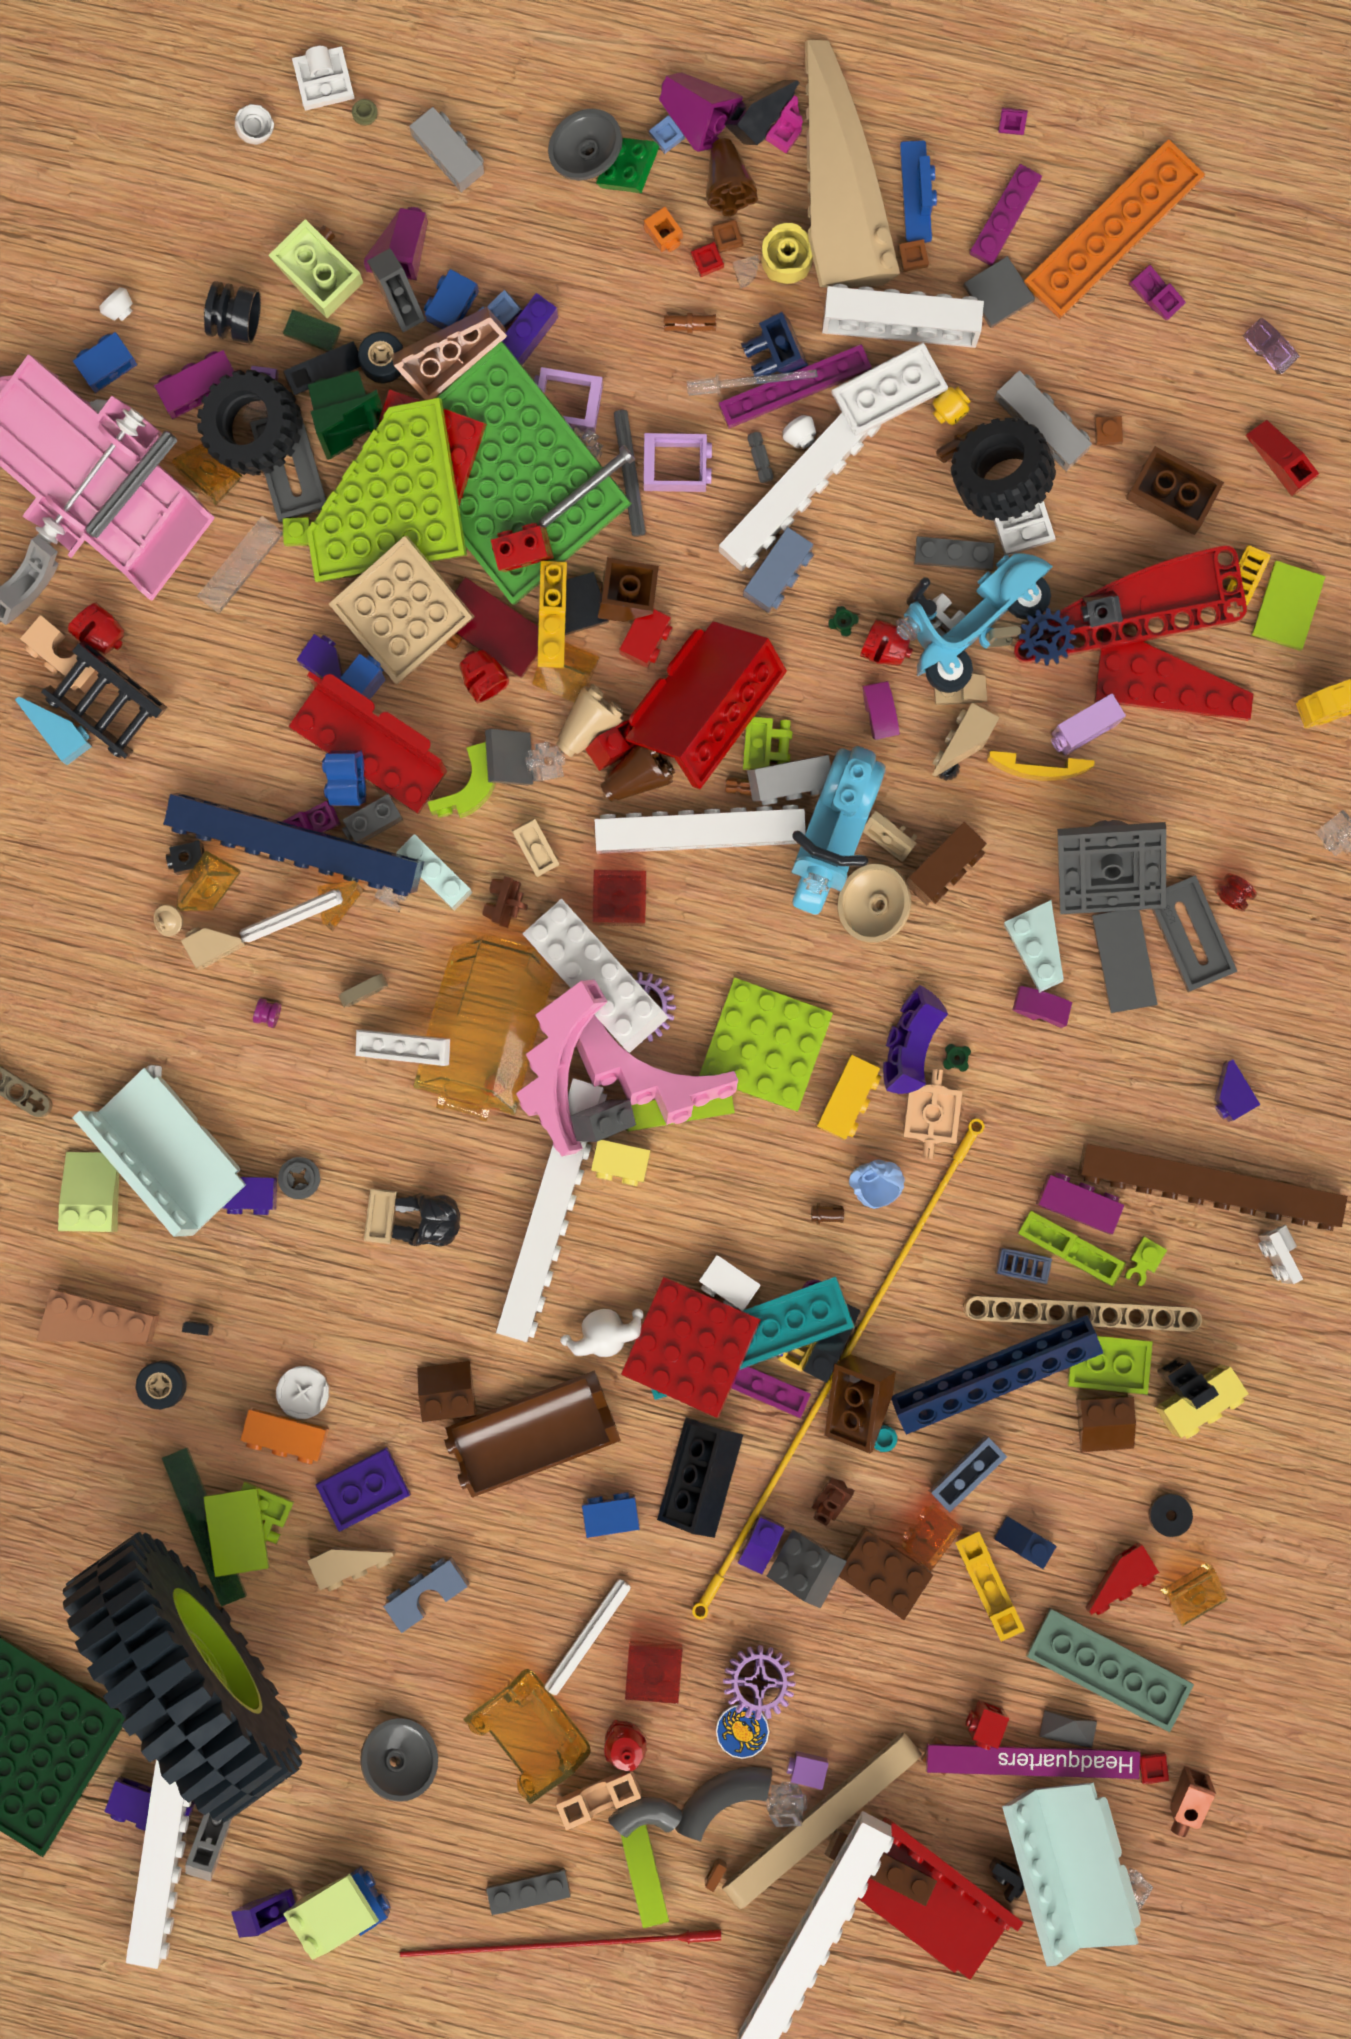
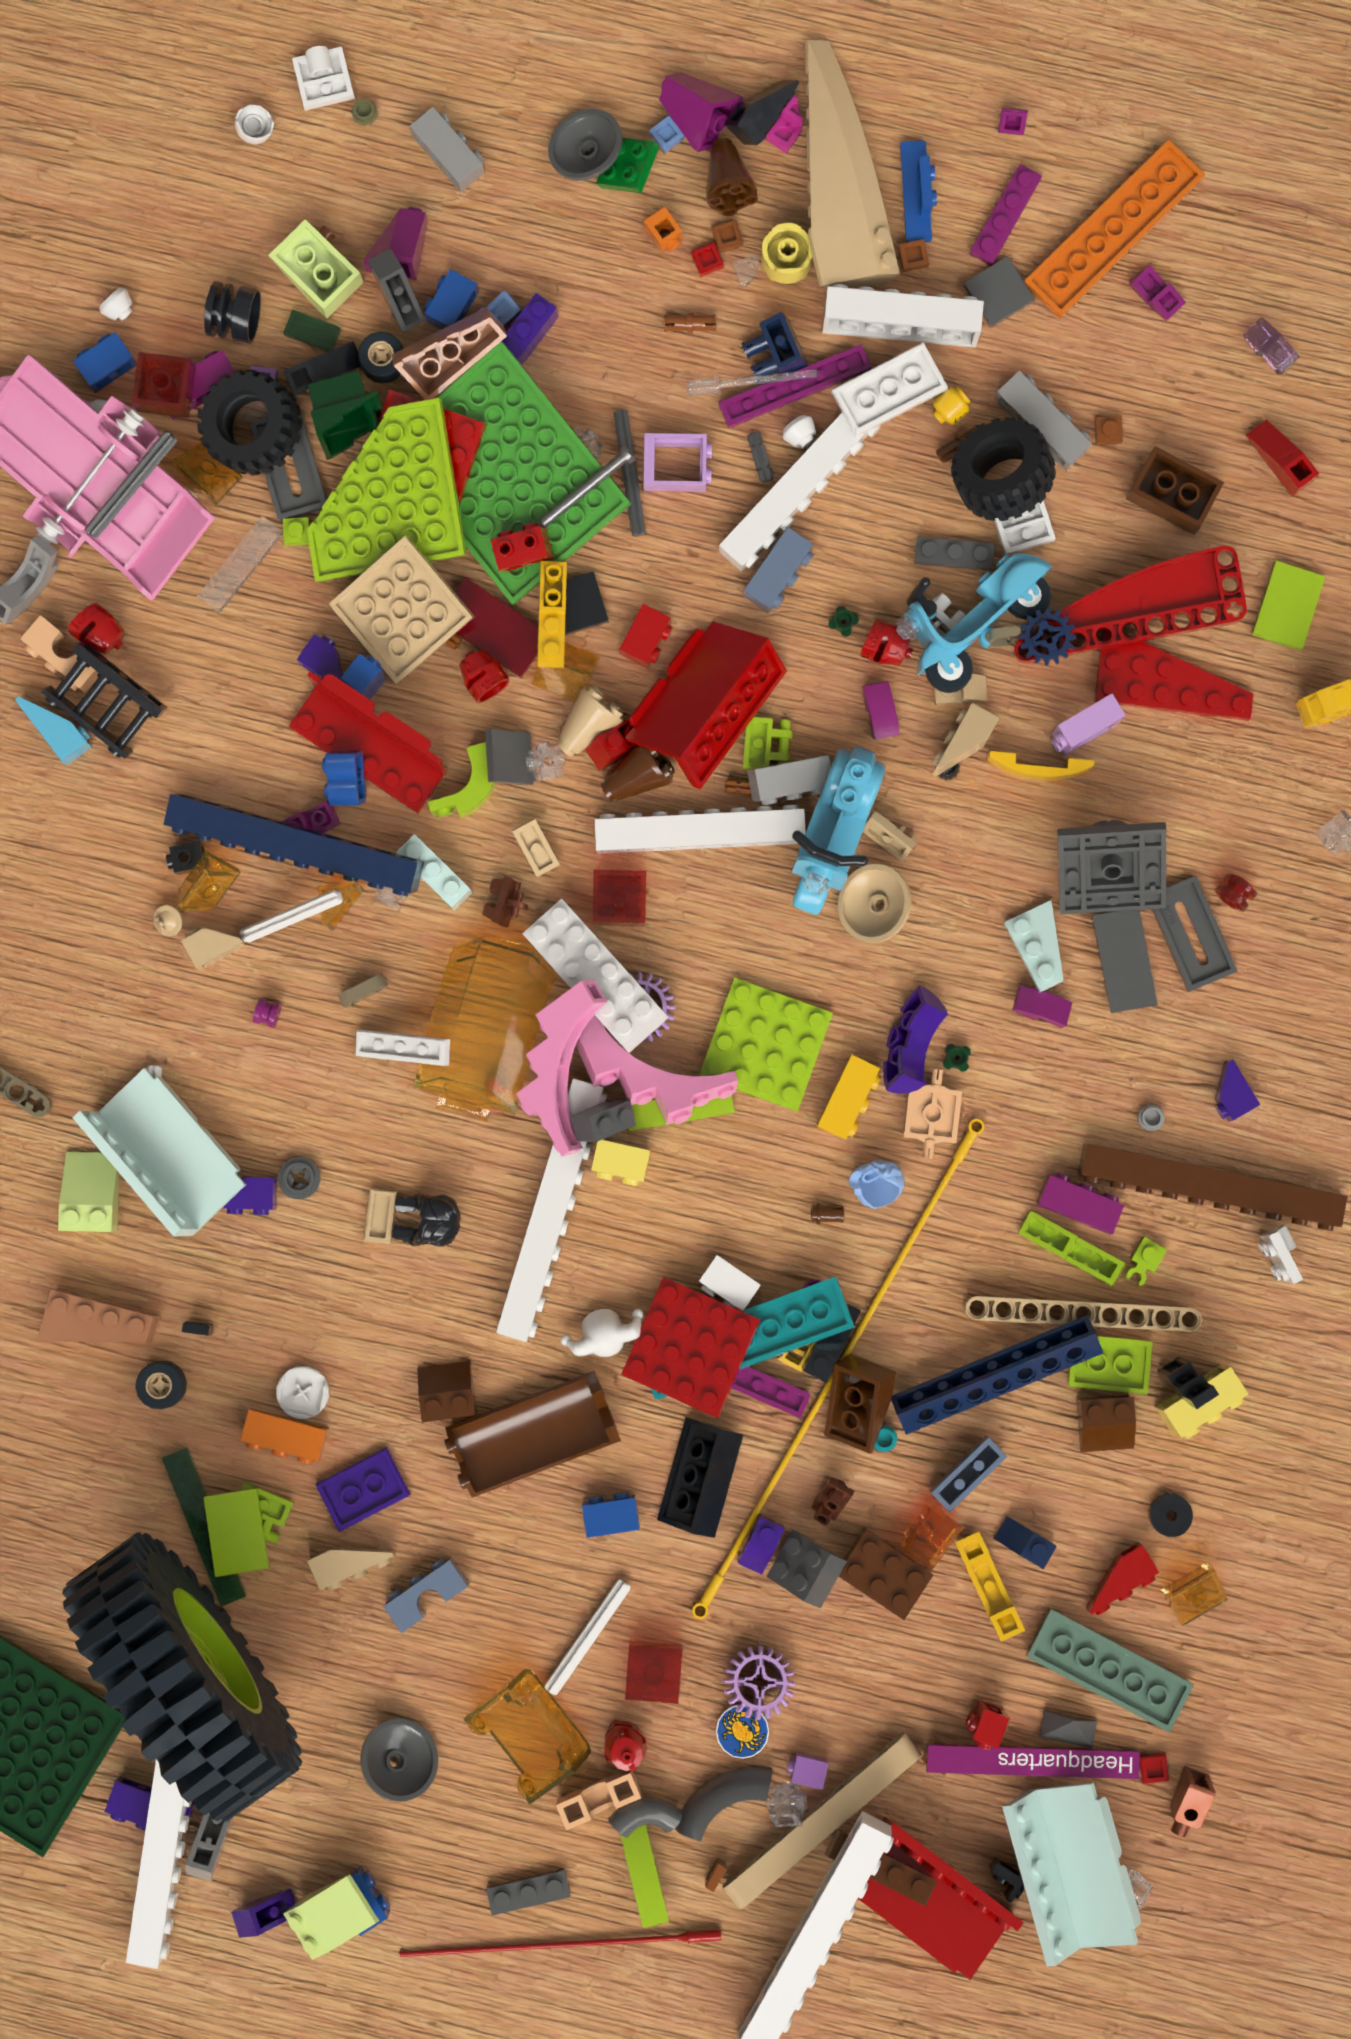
(163, 384): none -> clear red brick
(371, 820): dark grey brick -> none
(594, 399): lavender window -> none
(627, 590): reddish brown slope -> none
(947, 864): reddish brown brick -> none
(1002, 1262): dark blue slope -> none
(1093, 603): black brick -> none
(1151, 1118): none -> light grey plate
(1257, 555): yellow slope -> none

